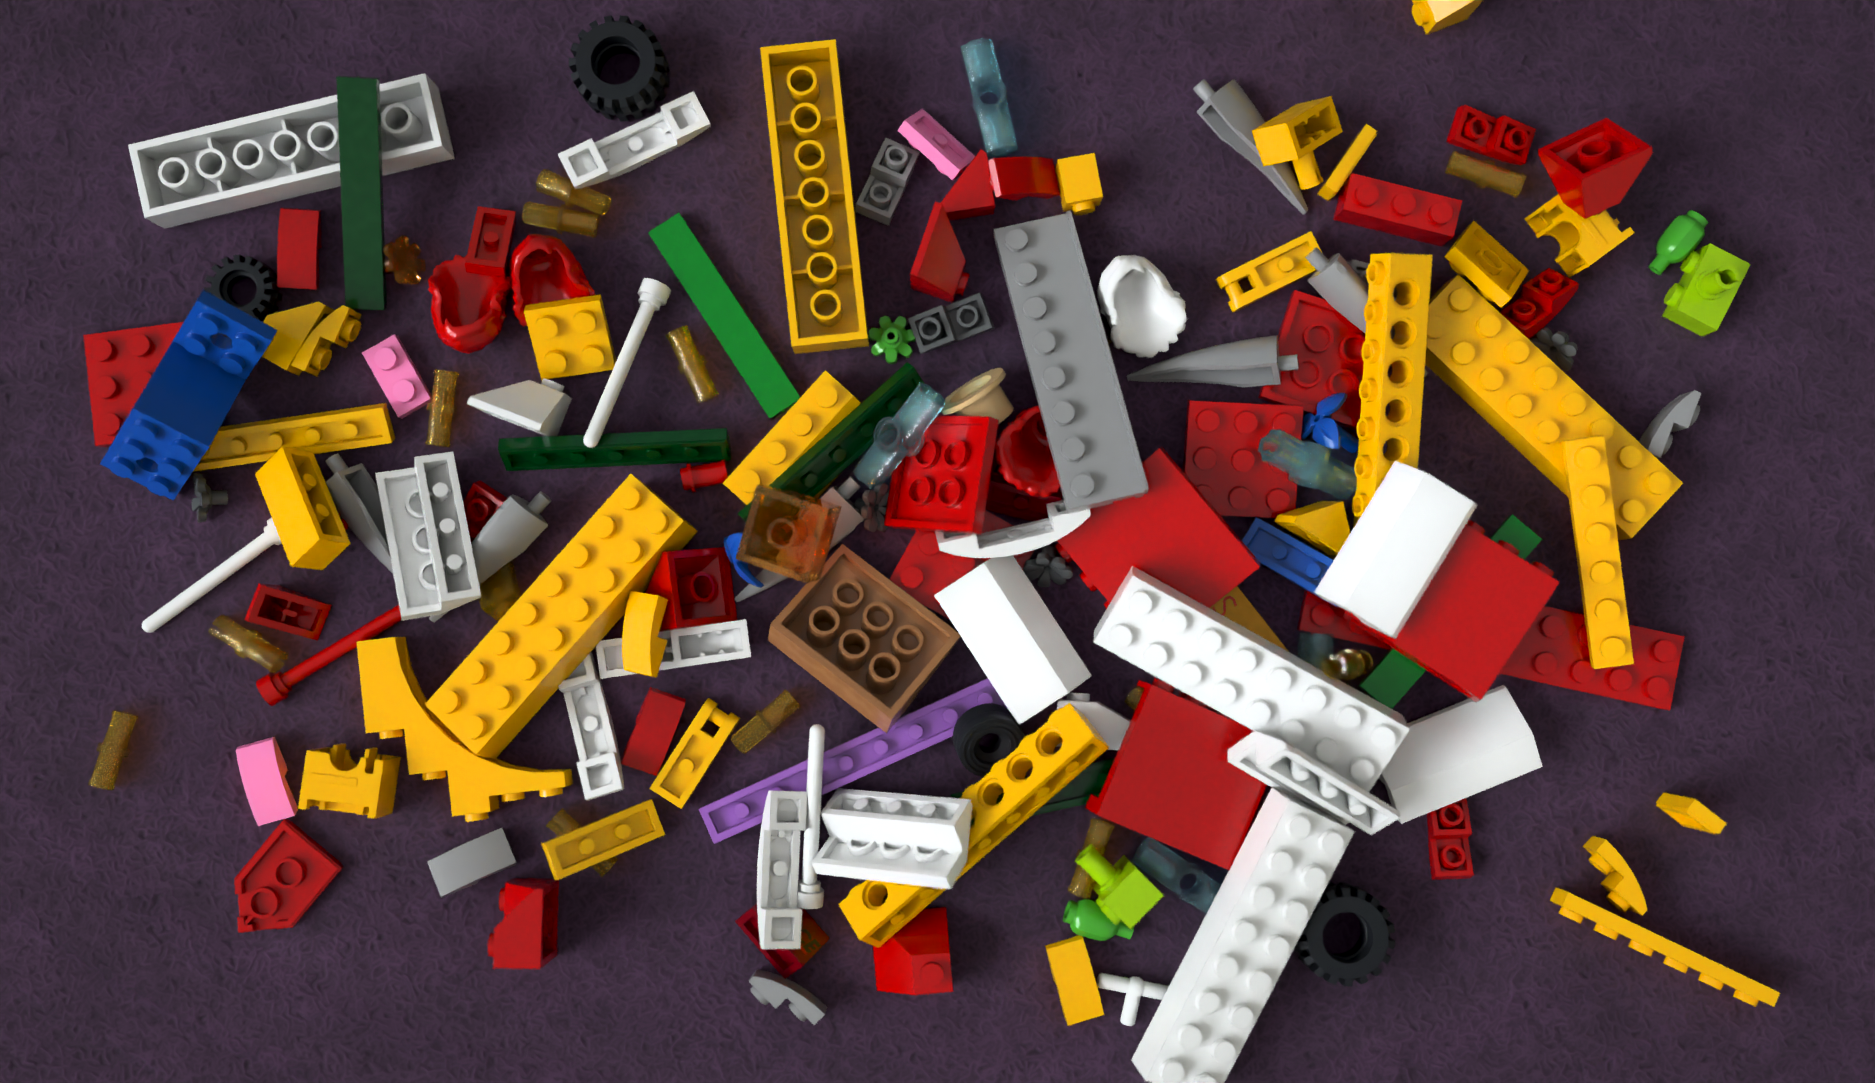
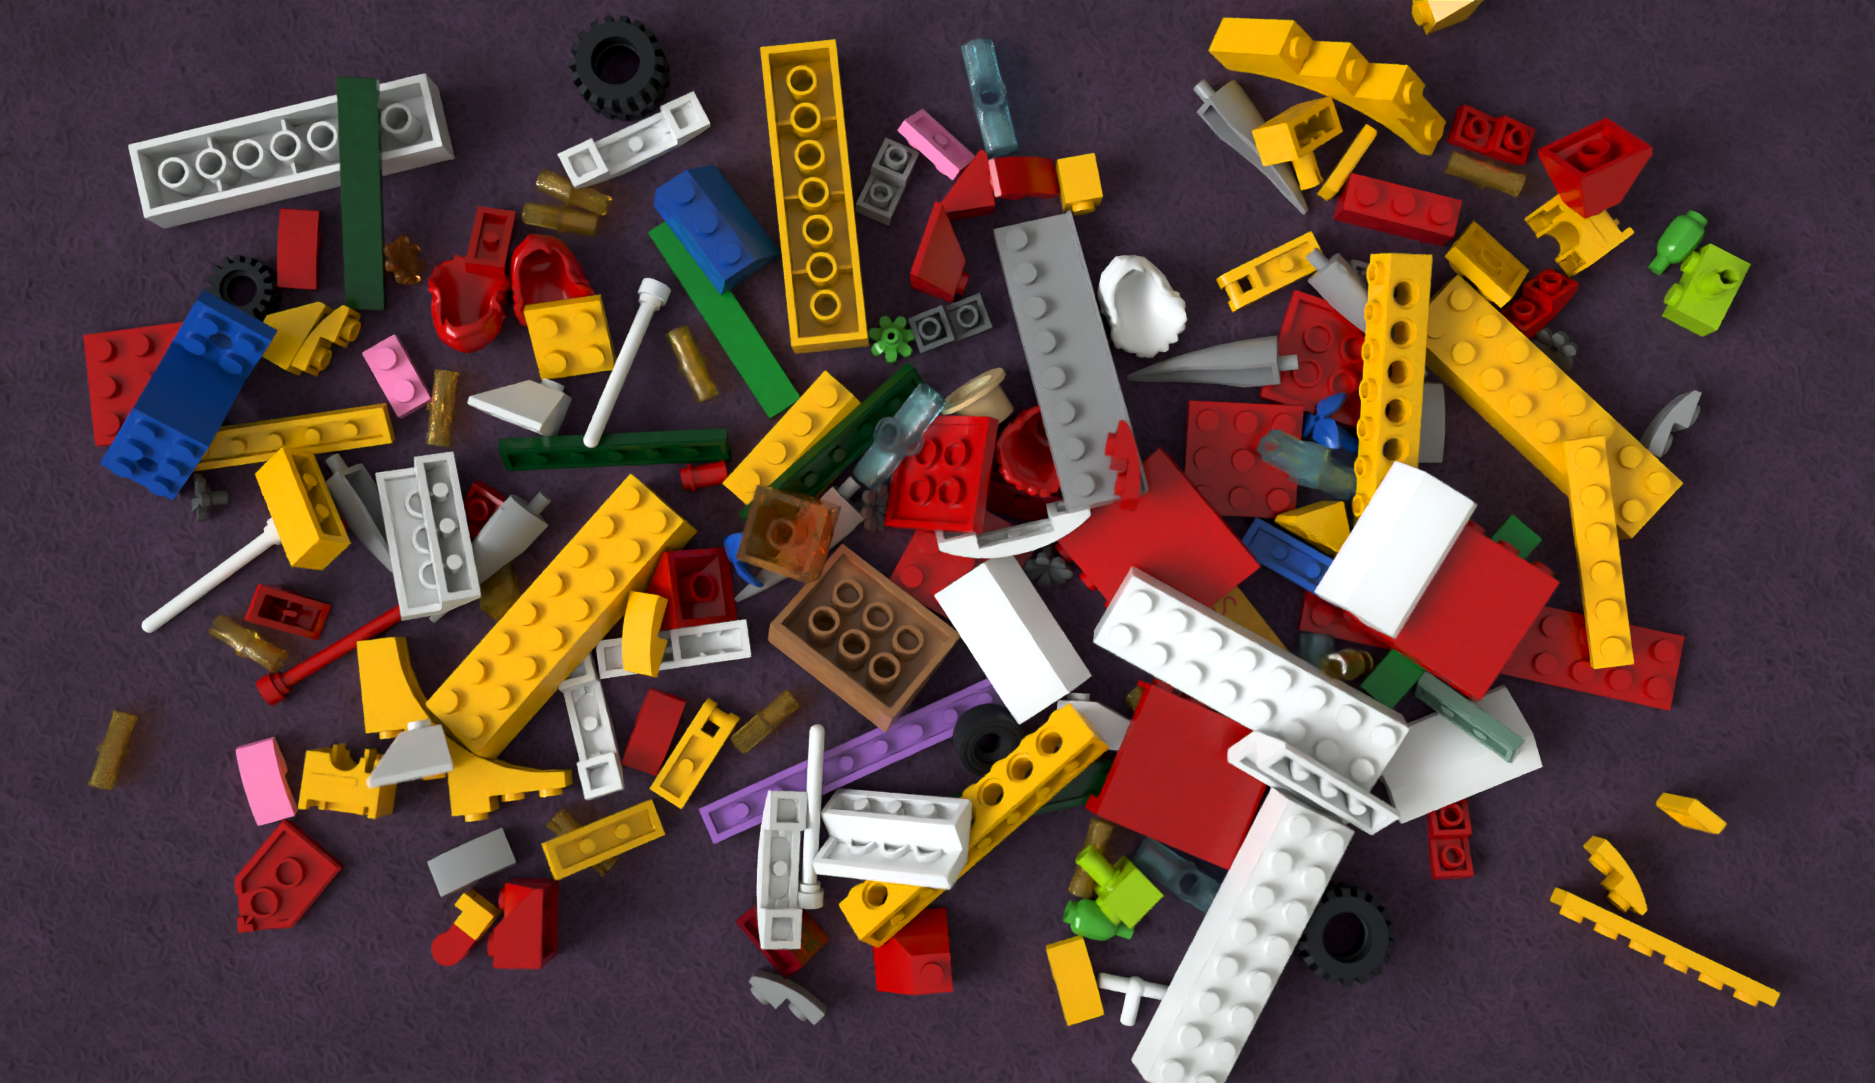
(413, 755): none -> white slope
(466, 931): none -> leg
(714, 226): none -> blue slope
(1124, 458): none -> red slope
(1335, 69): none -> yellow arch
(1432, 424): none -> light grey slope
(1469, 717): none -> sand green tile

